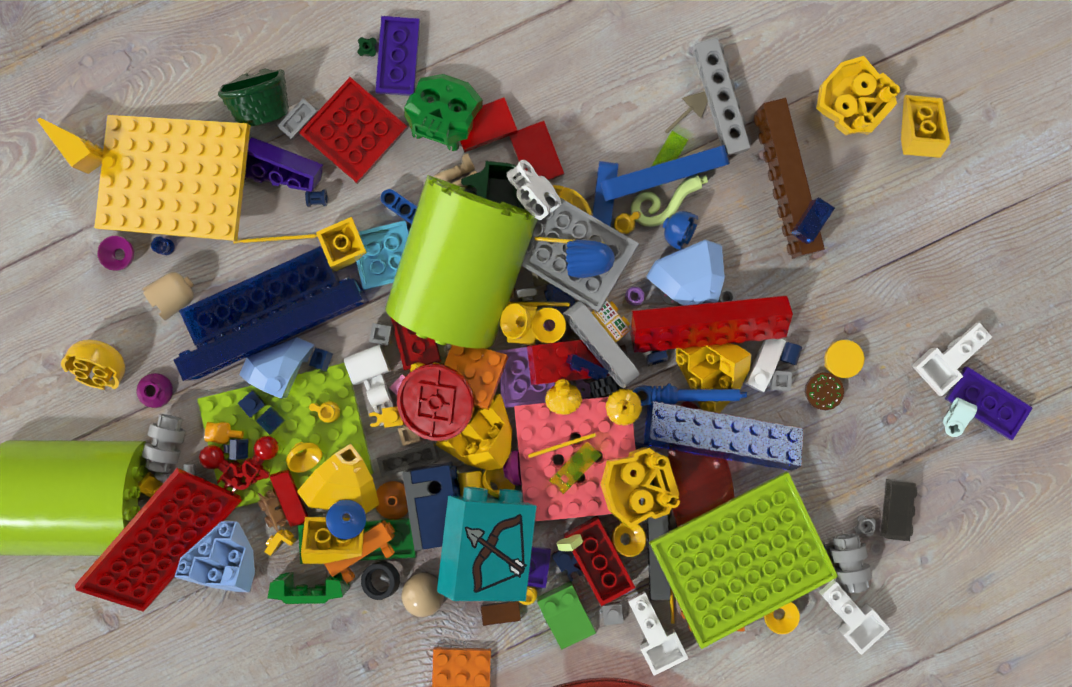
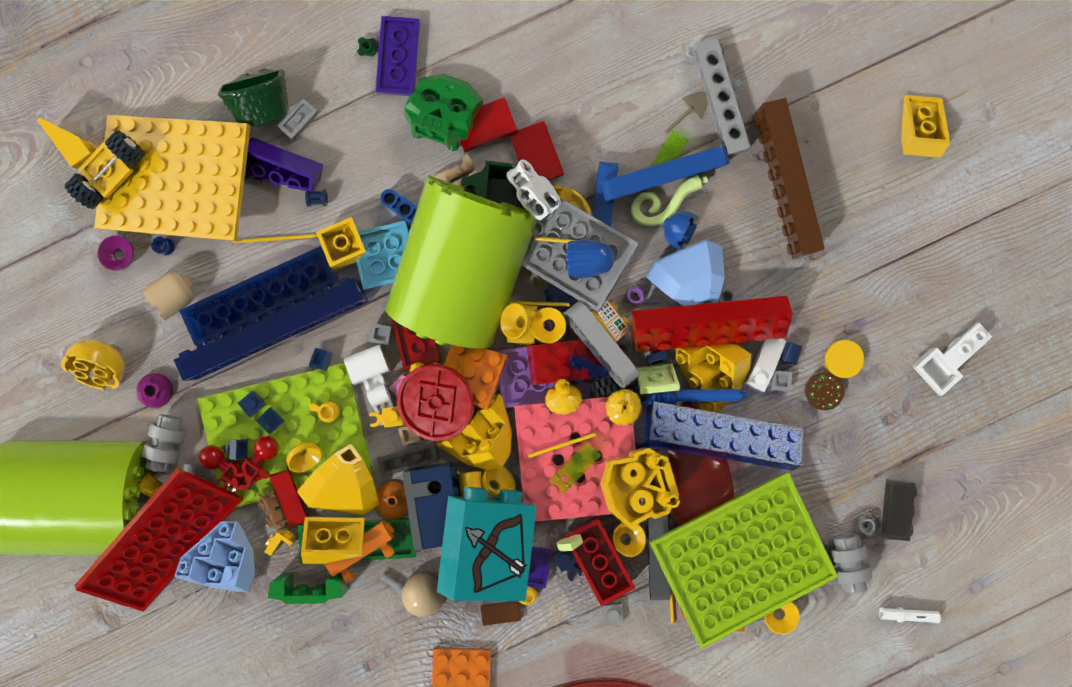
(105, 170): none -> plate
(221, 433): light orange piece -> none
(277, 366): light blue brick -> none
(345, 529): blue dish -> none
(353, 130): red plate -> none
(368, 587): black tyre -> none
(512, 468): magenta piece -> none
(526, 294): light grey plate -> none
(565, 615): bright green slope -> none
(625, 222): yellow piece -> none
(657, 379): none -> yellowish green tile
(662, 648): white plate -> none
(812, 220): clear blue brick -> none
(845, 87): yellow brick -> none
(861, 625): white plate -> none
(901, 615): none -> white pin
(961, 414): light aqua piece -> none
(994, 405): dark purple plate -> none

